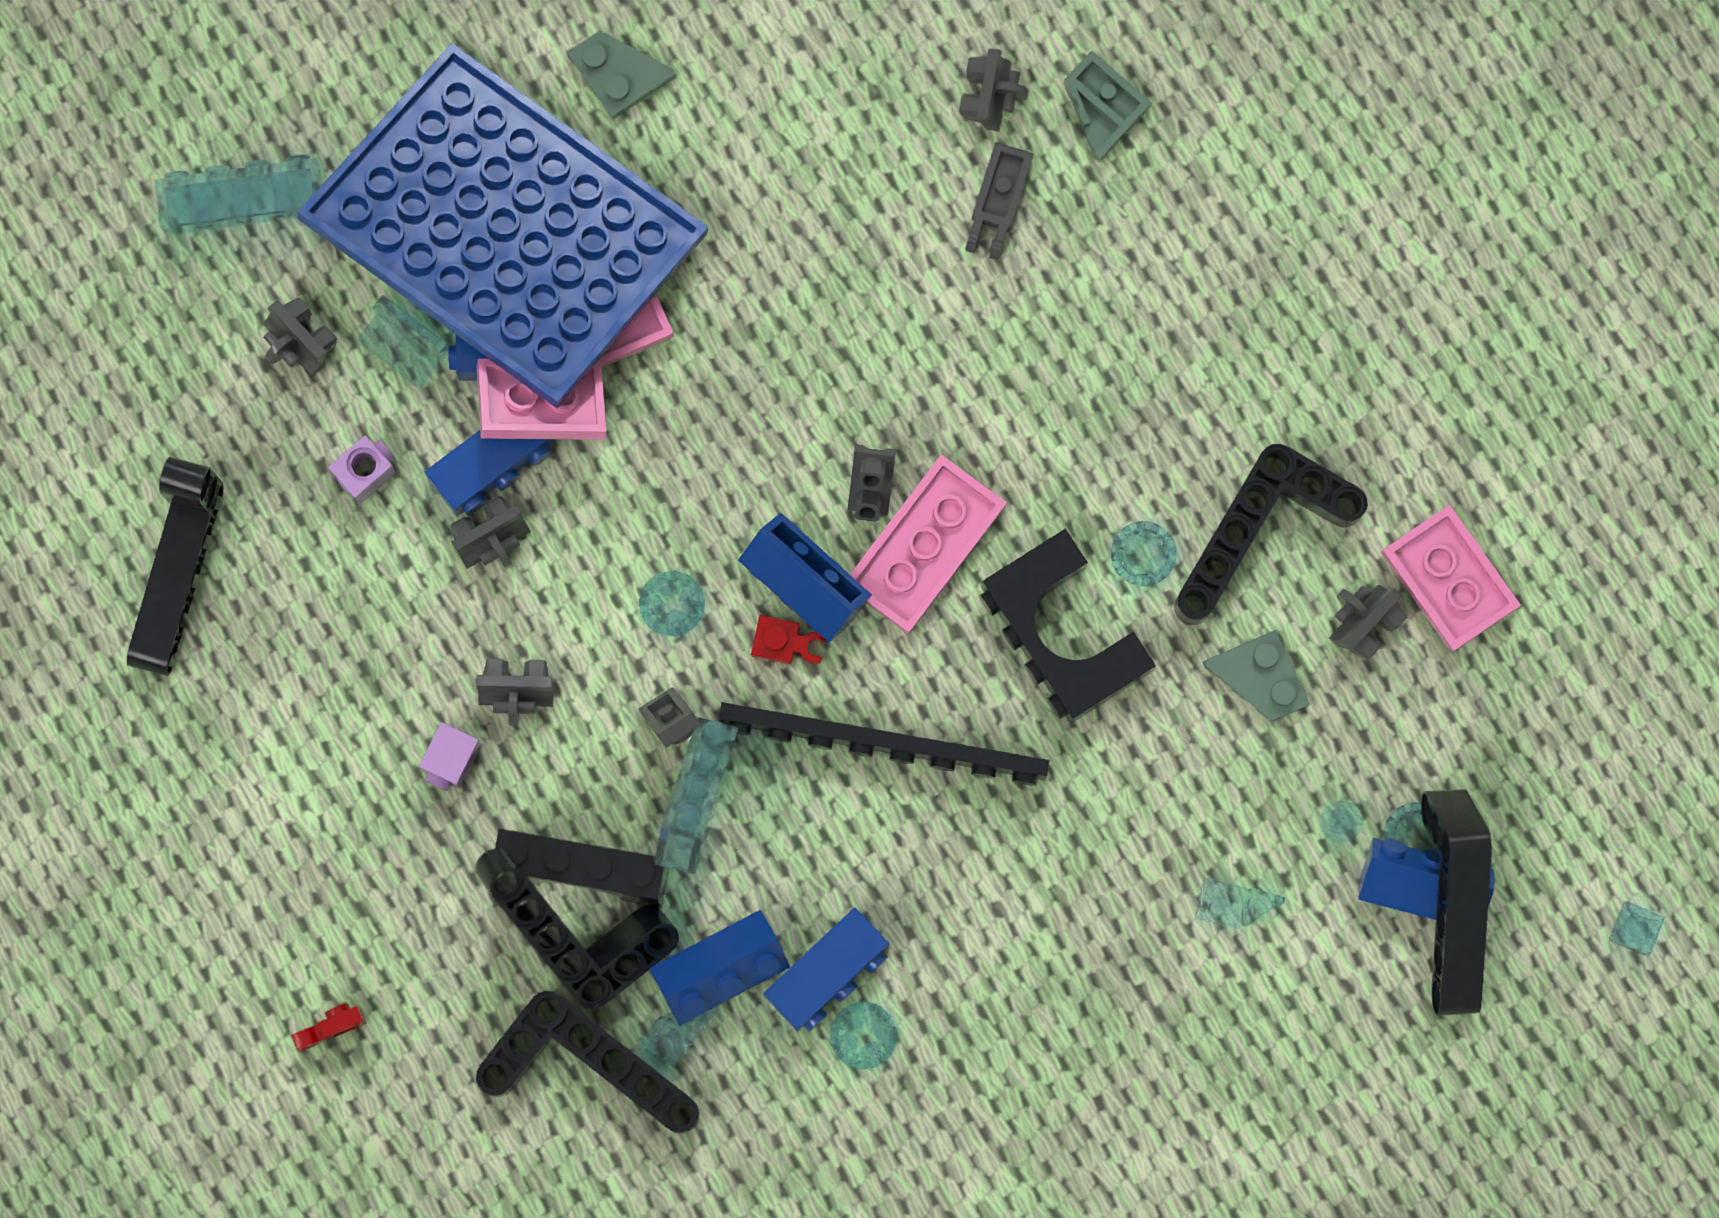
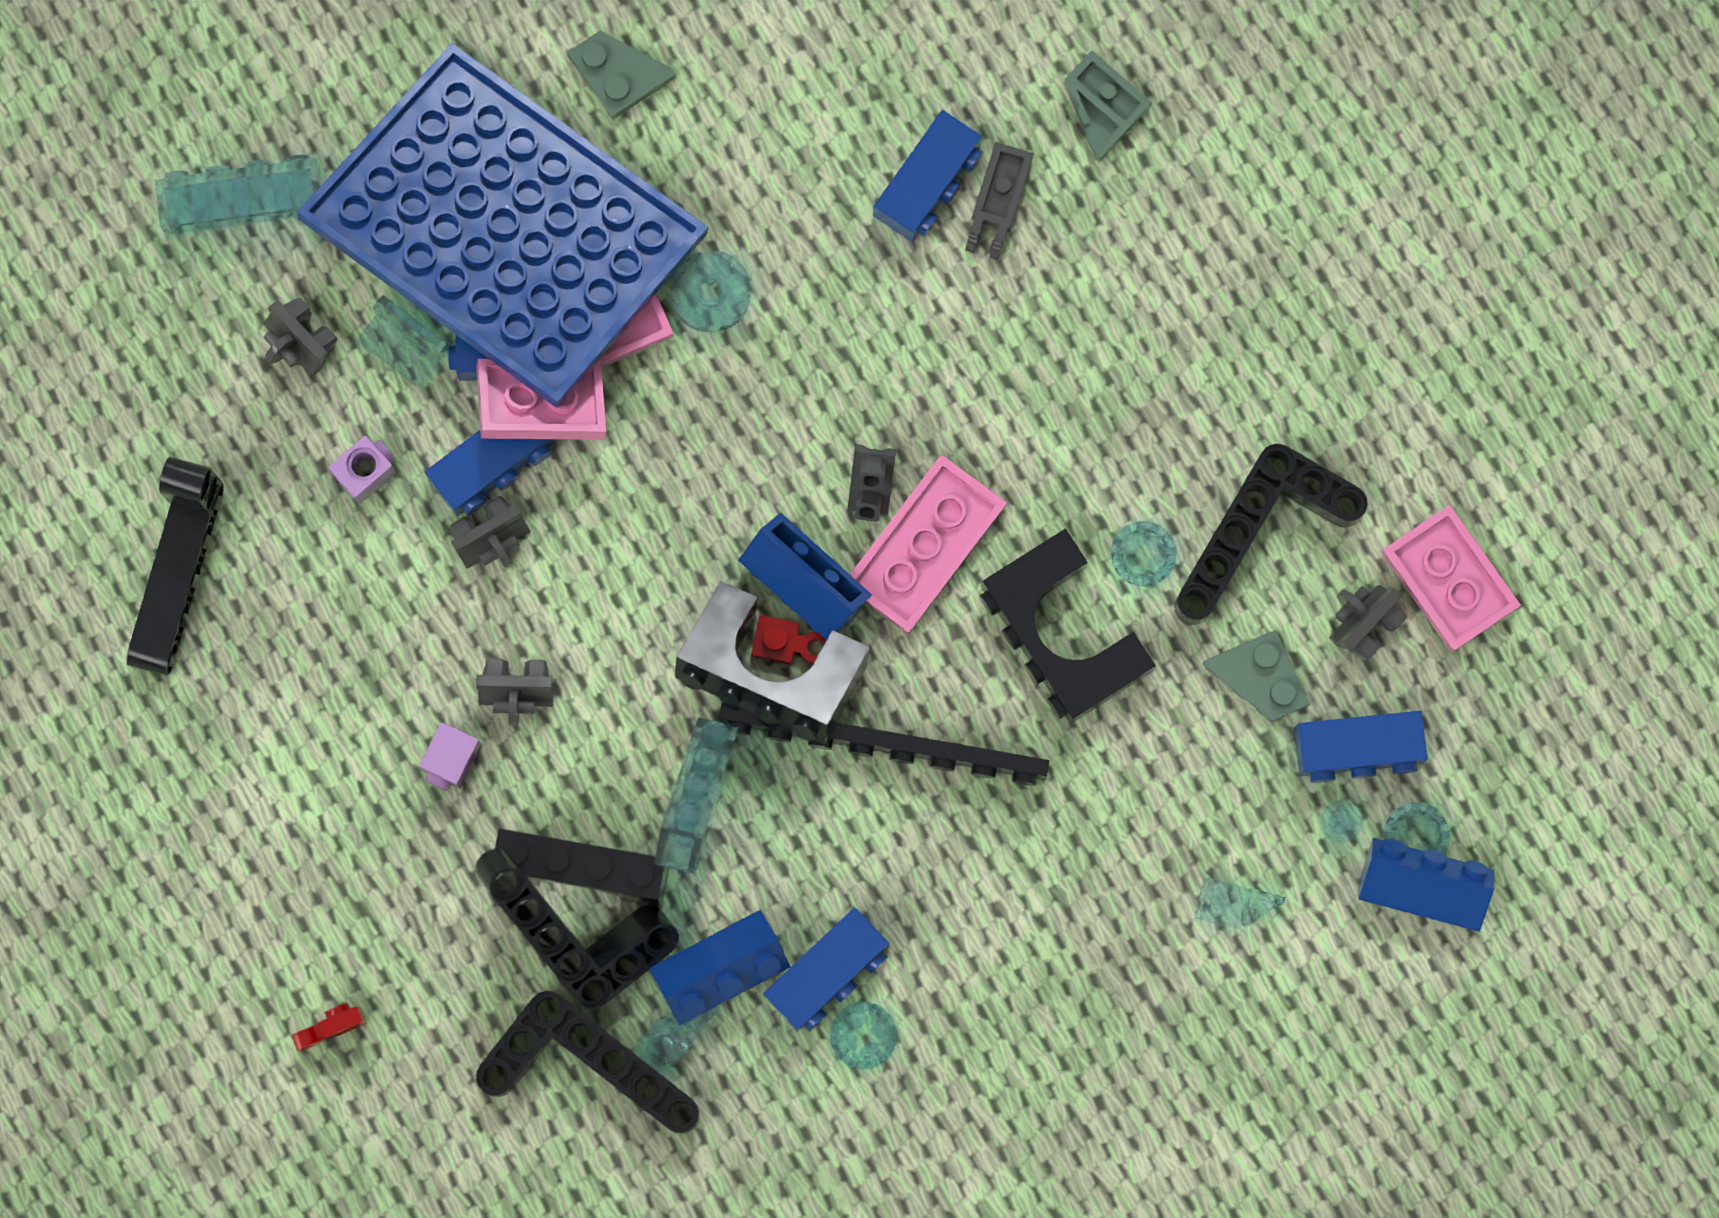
(670, 718): dark grey plate -> none
(674, 622): clear light blue gear -> none
(713, 314): none -> clear light blue plate
(805, 704): none -> arch
(929, 177): none -> blue brick
(998, 89): dark grey hips -> none
(1360, 745): none -> blue brick
(1461, 899): black beam -> none
(1636, 928): clear light blue plate -> none

